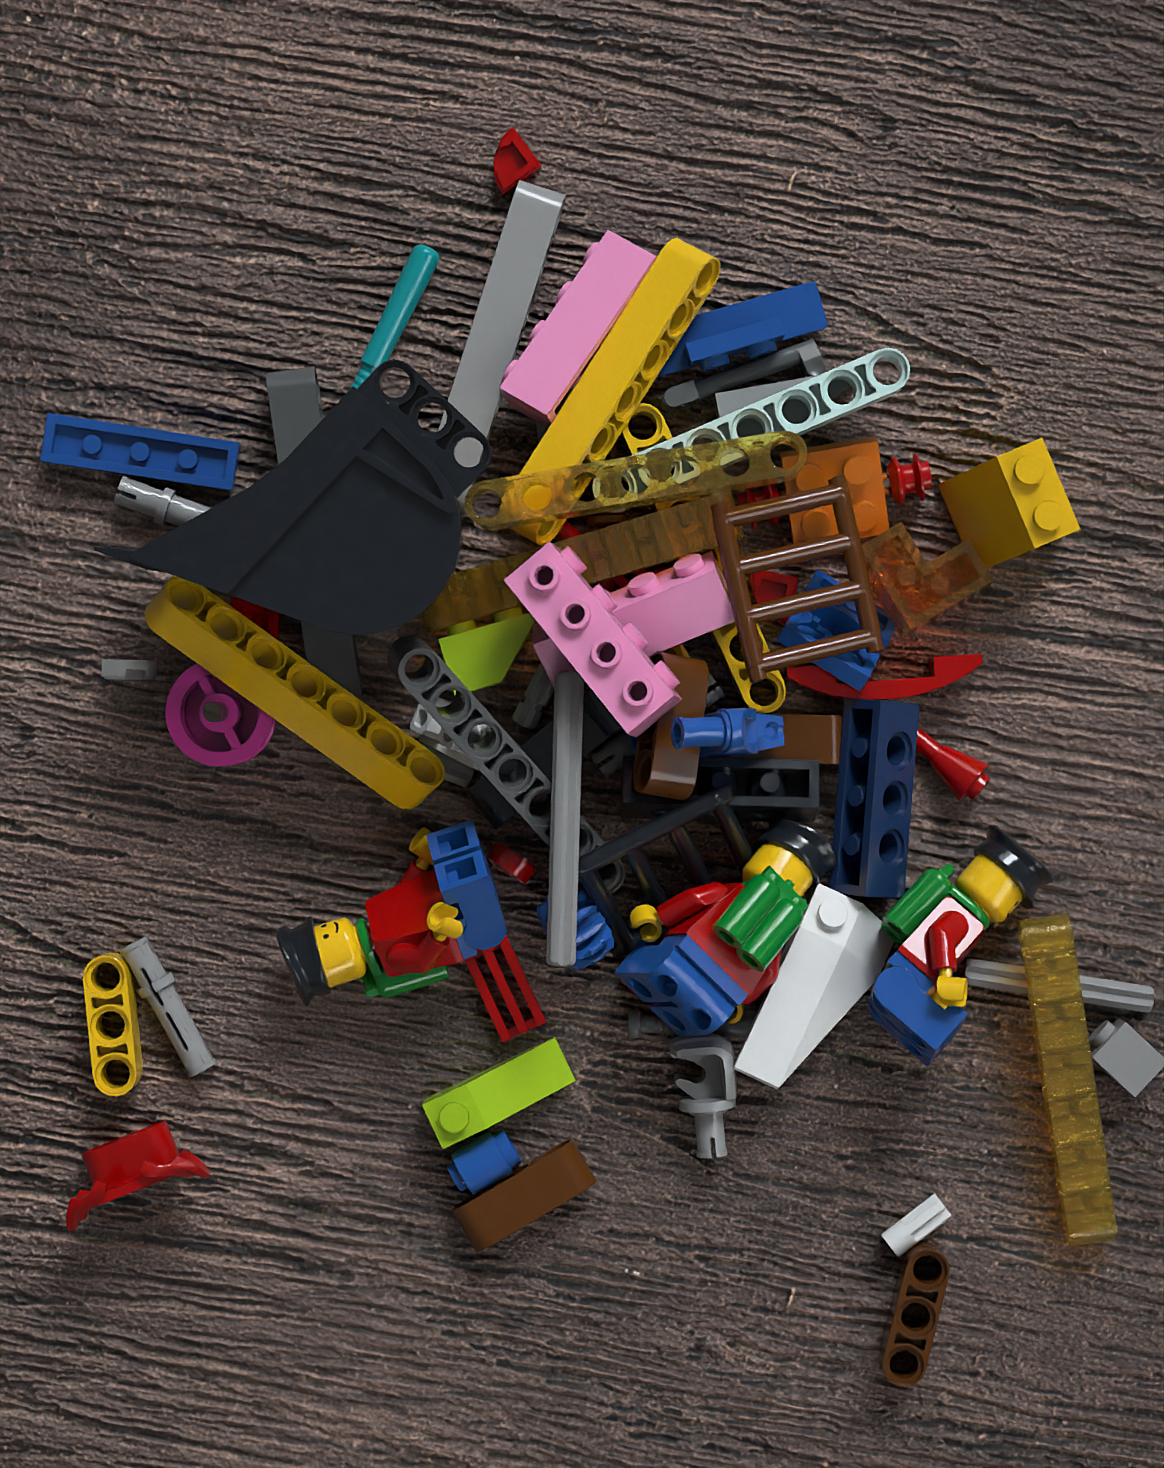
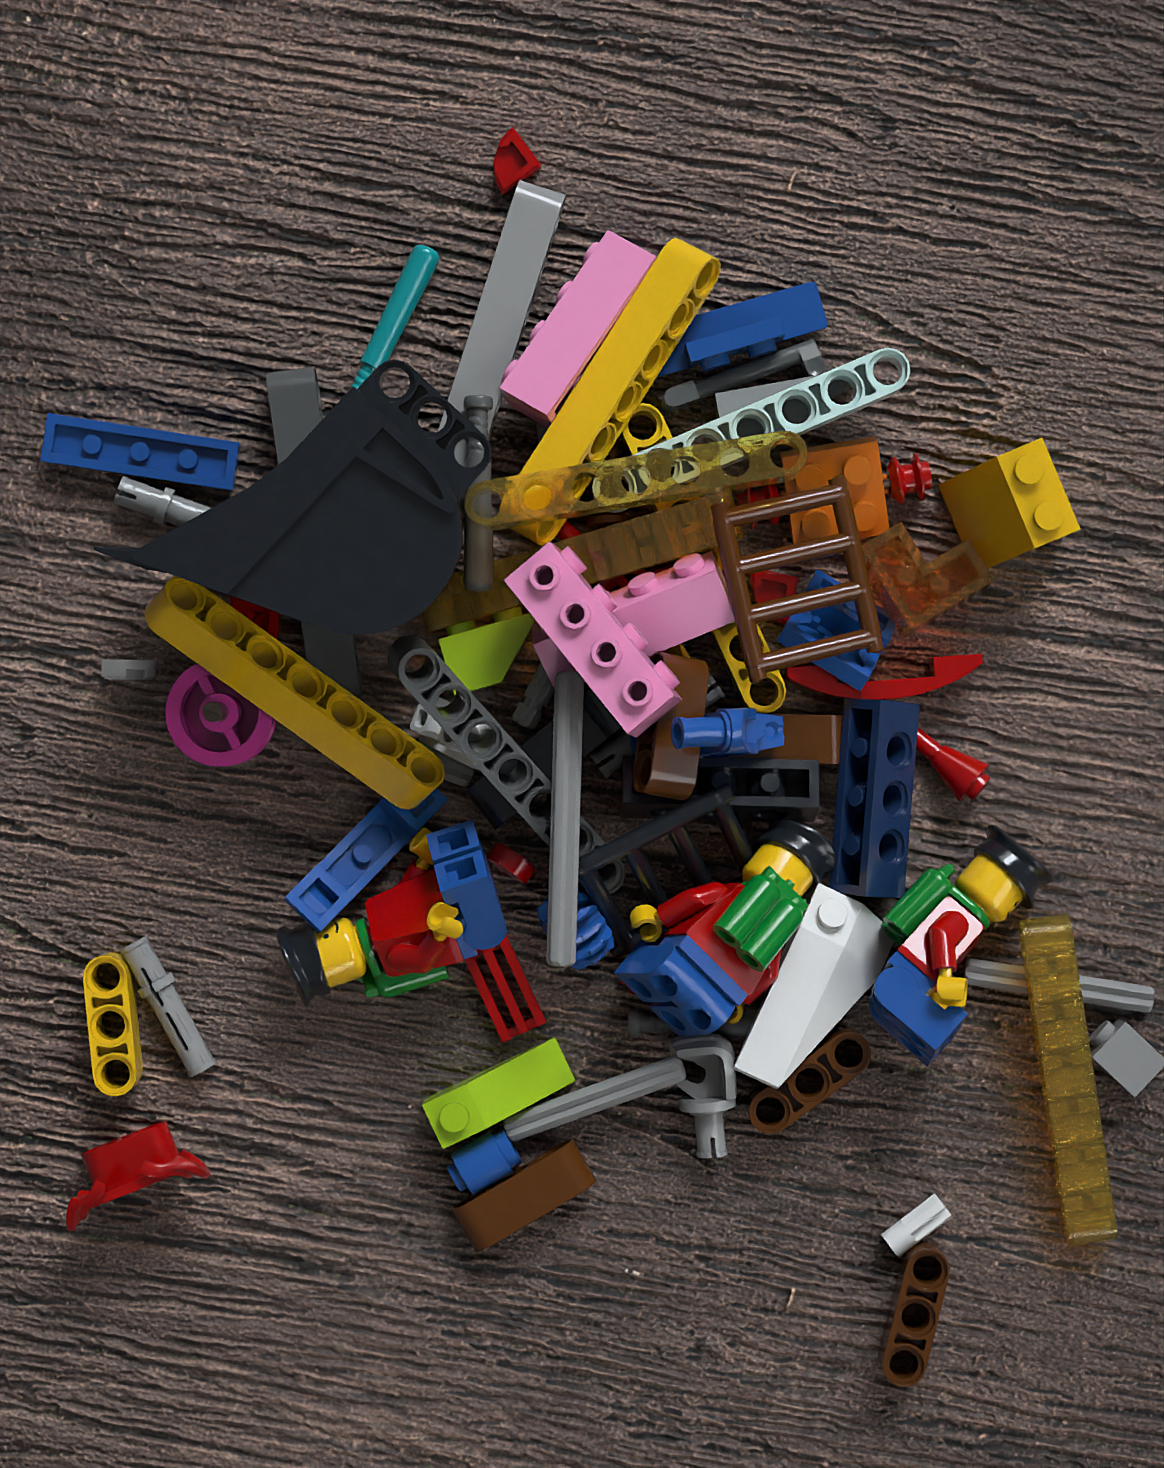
(358, 859): none -> blue slope
(478, 543): none -> dark grey piece
(594, 1098): none -> light grey axle
(833, 1077): none -> reddish brown beam

